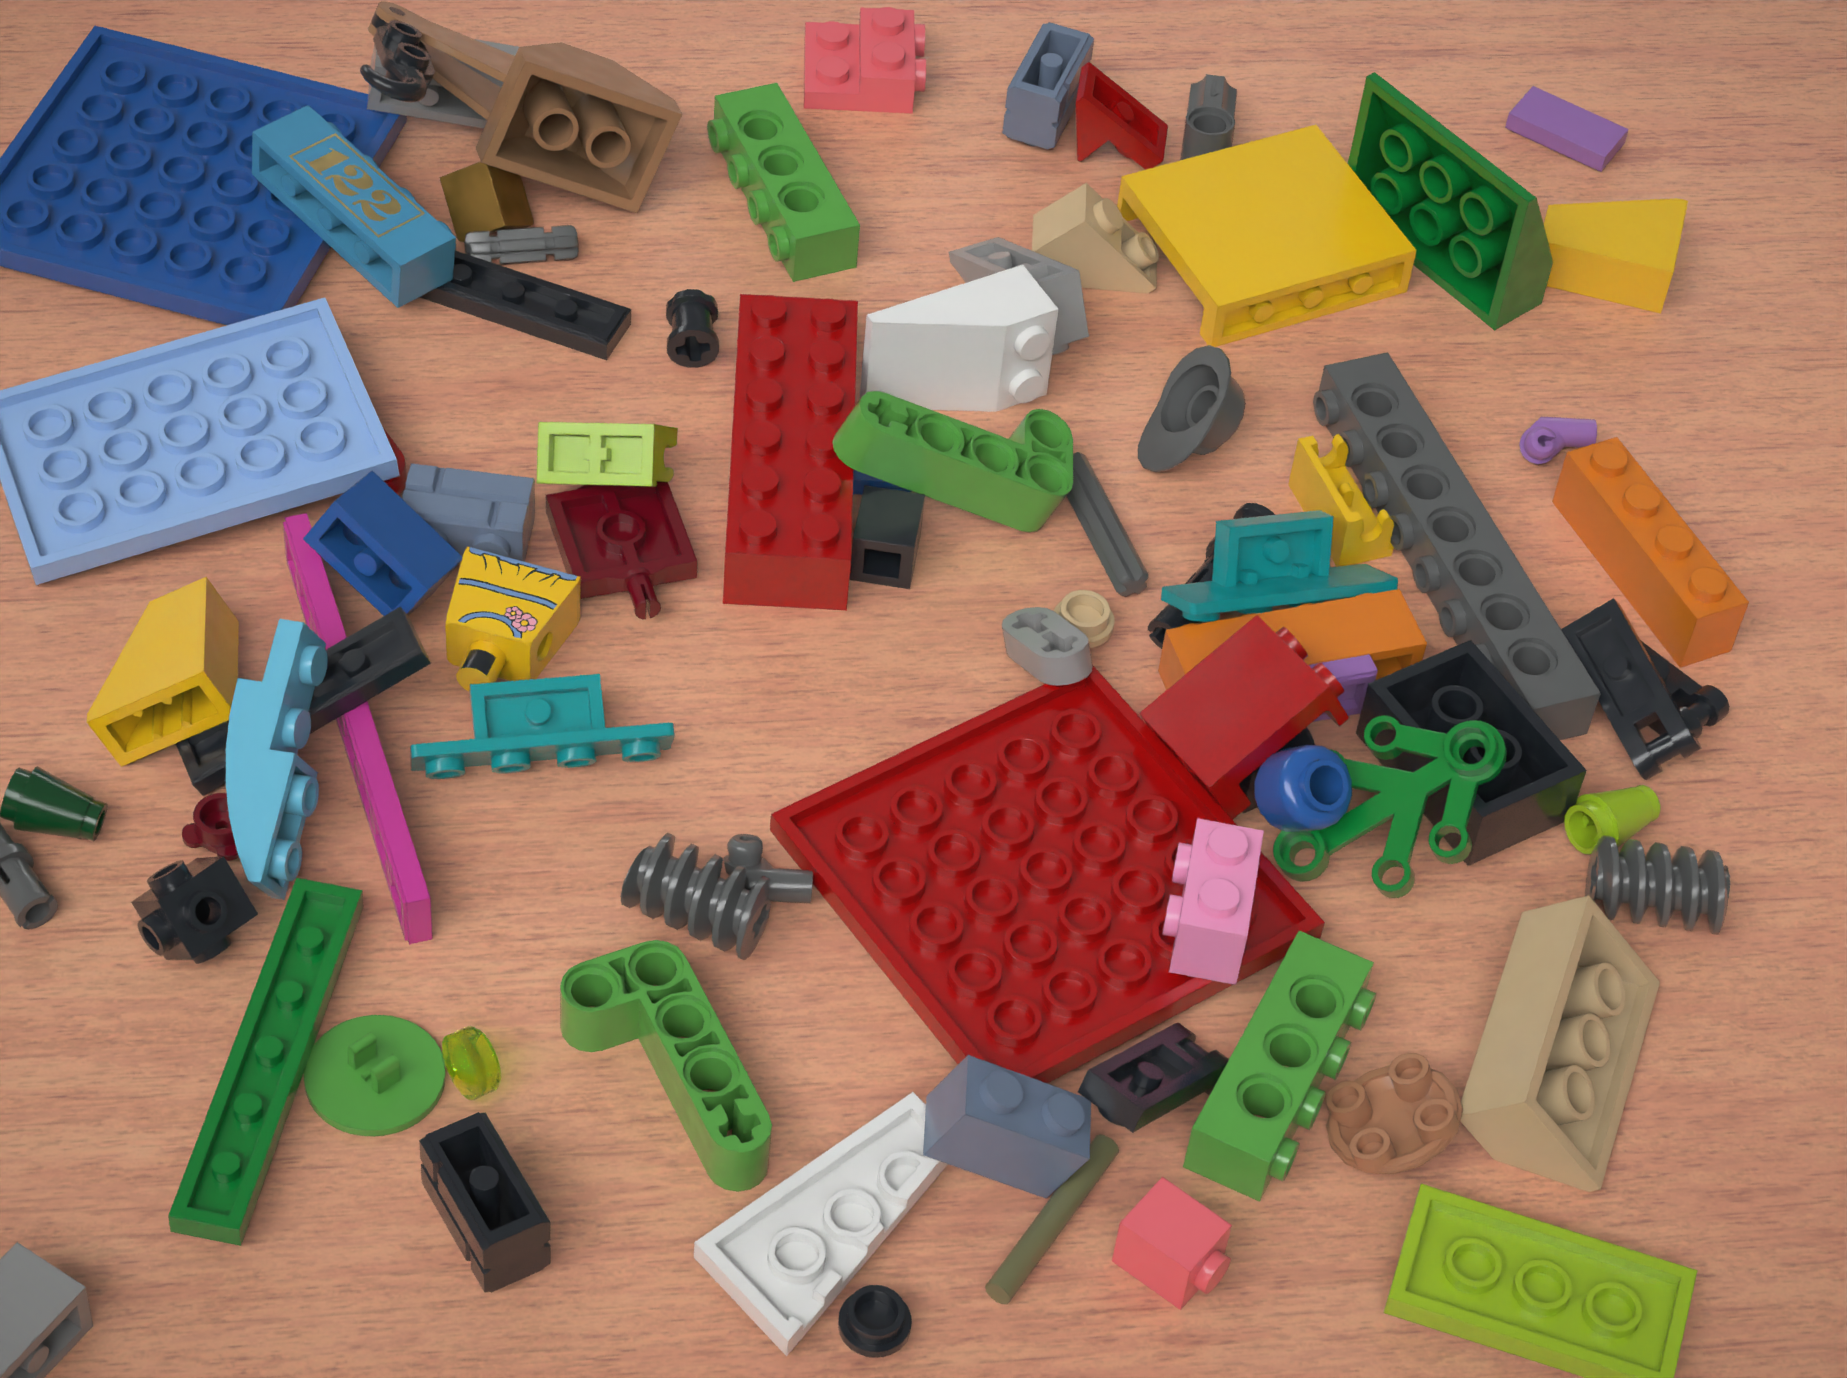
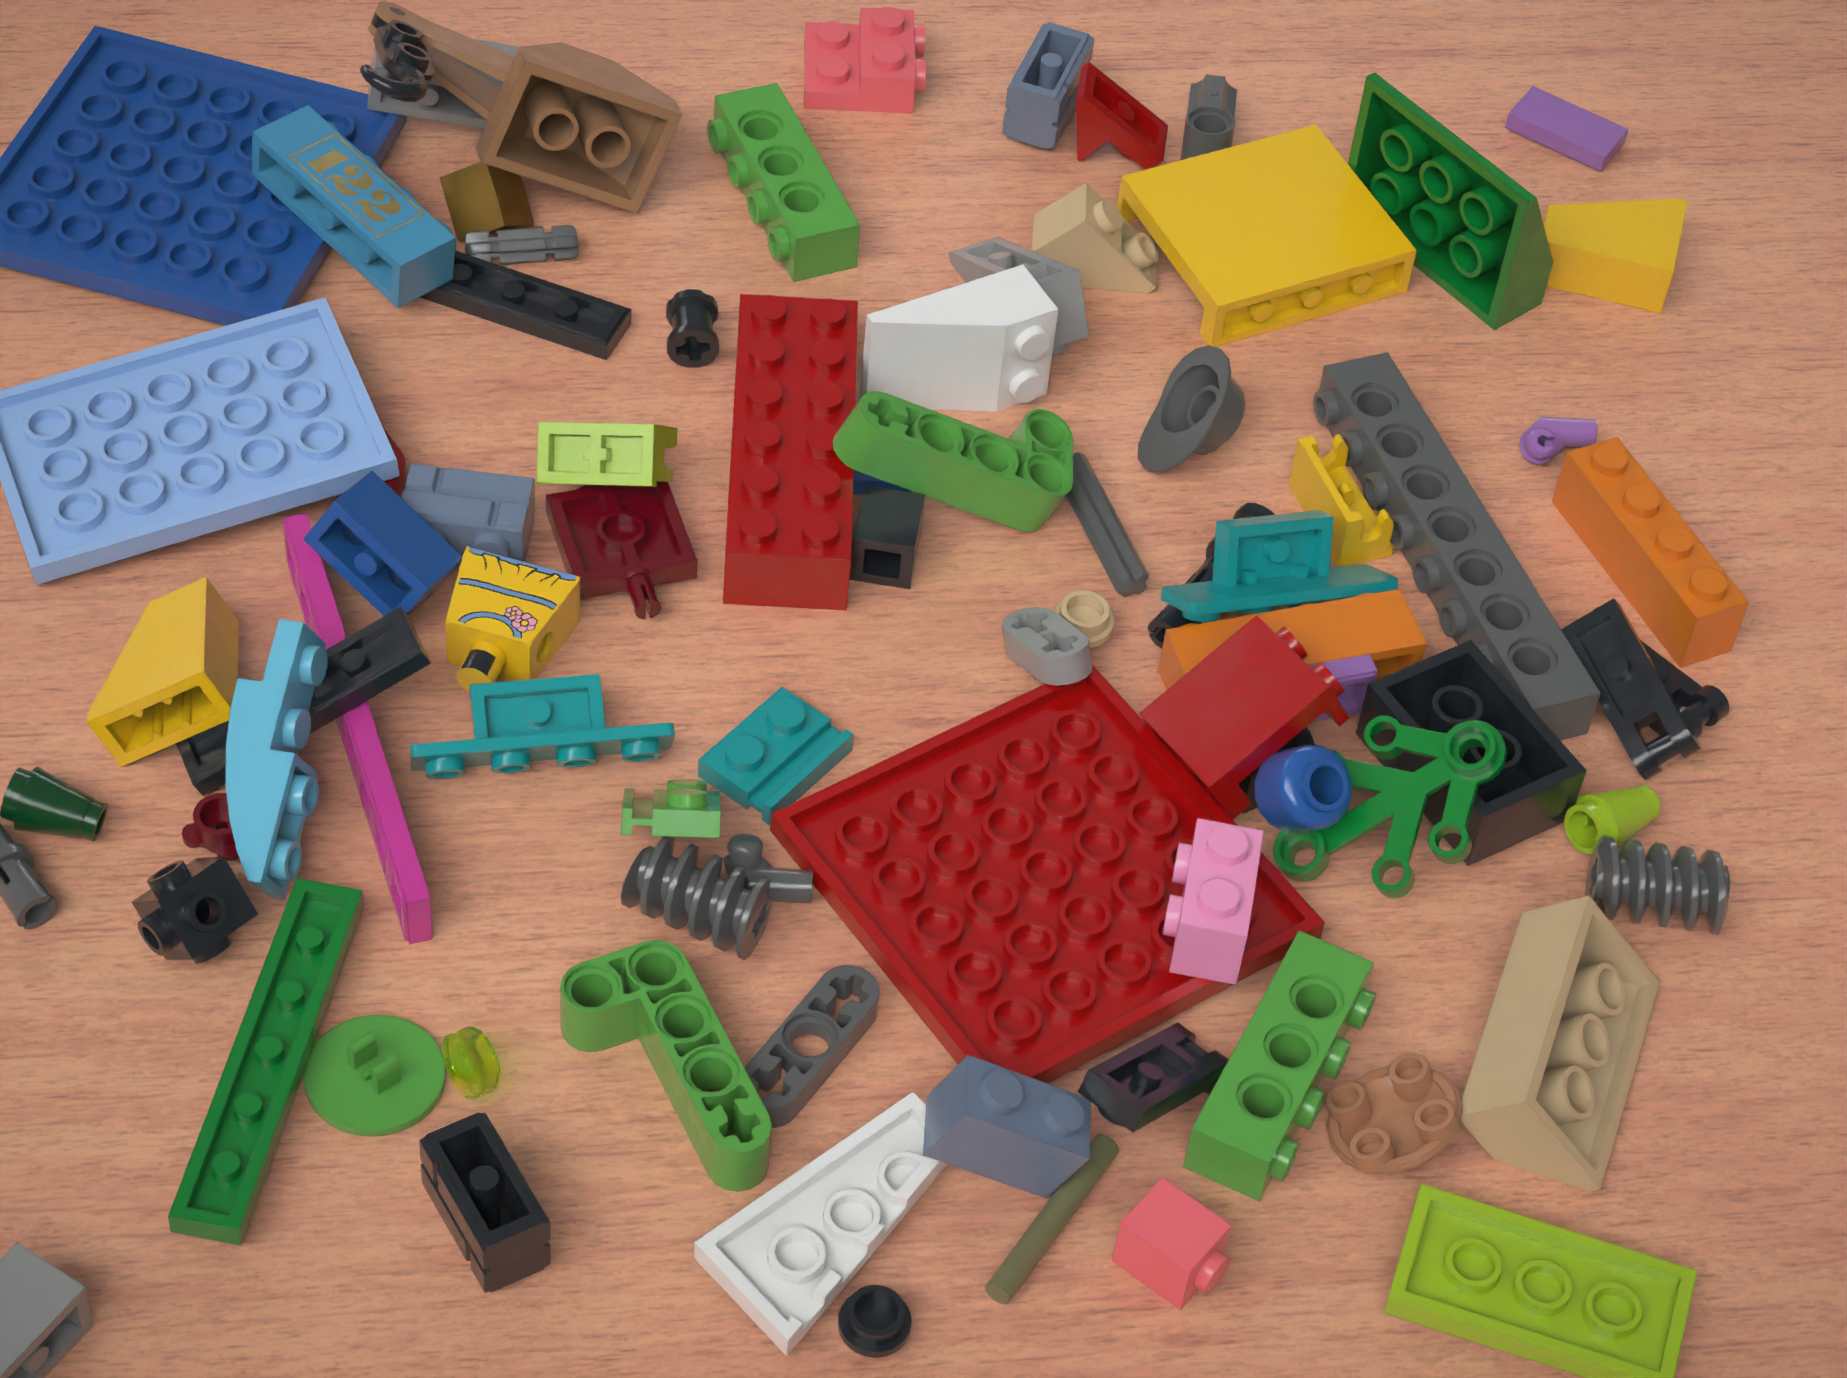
(679, 811): none -> bright green plate
(775, 754): none -> teal plate
(815, 1018): none -> dark grey beam

